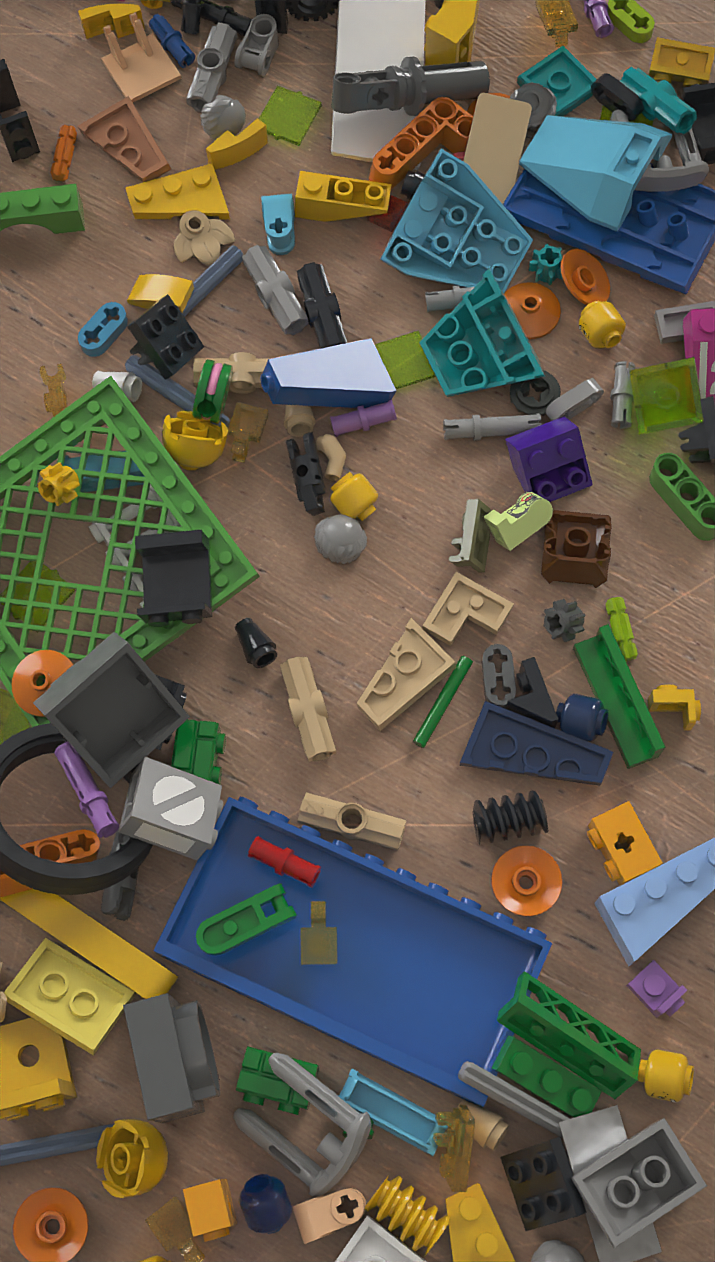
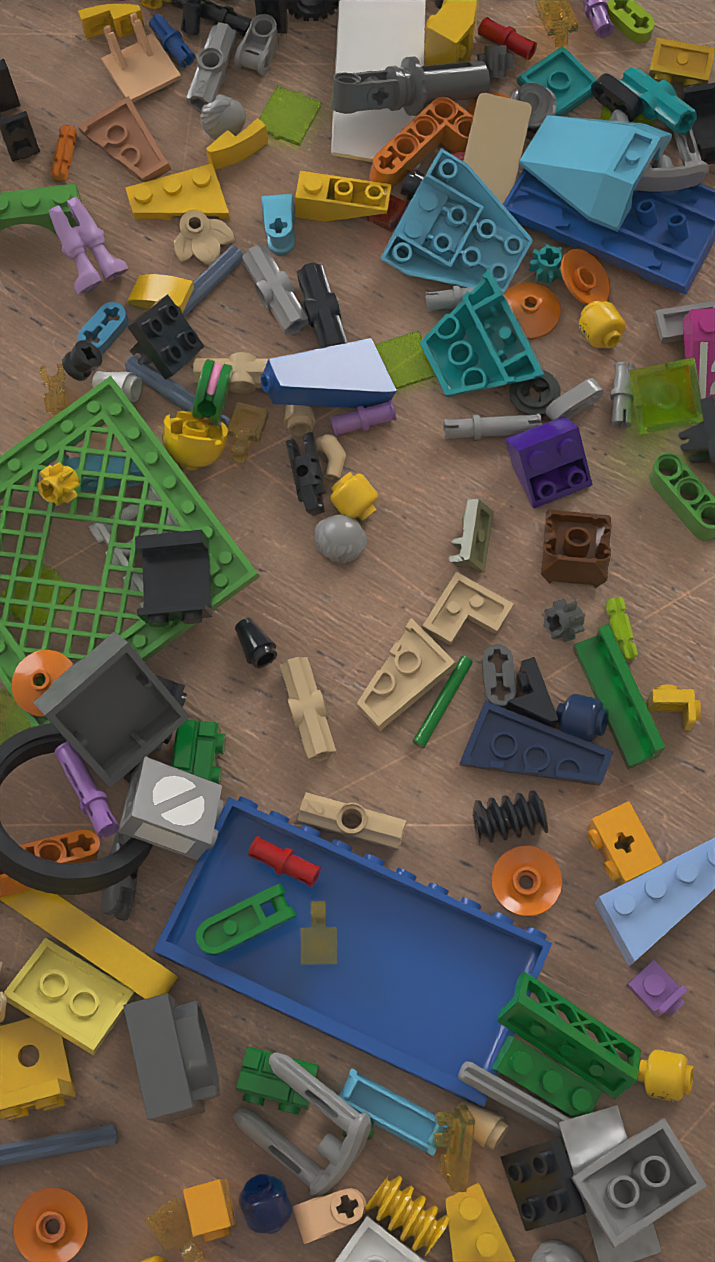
(82, 360): none -> black wheel
(85, 235): none -> lavender piece
(131, 1157): yellow cylinder -> none
(496, 60): none -> dark grey gear
(507, 36): none -> red pin
(520, 520): yellowish green leg -> none

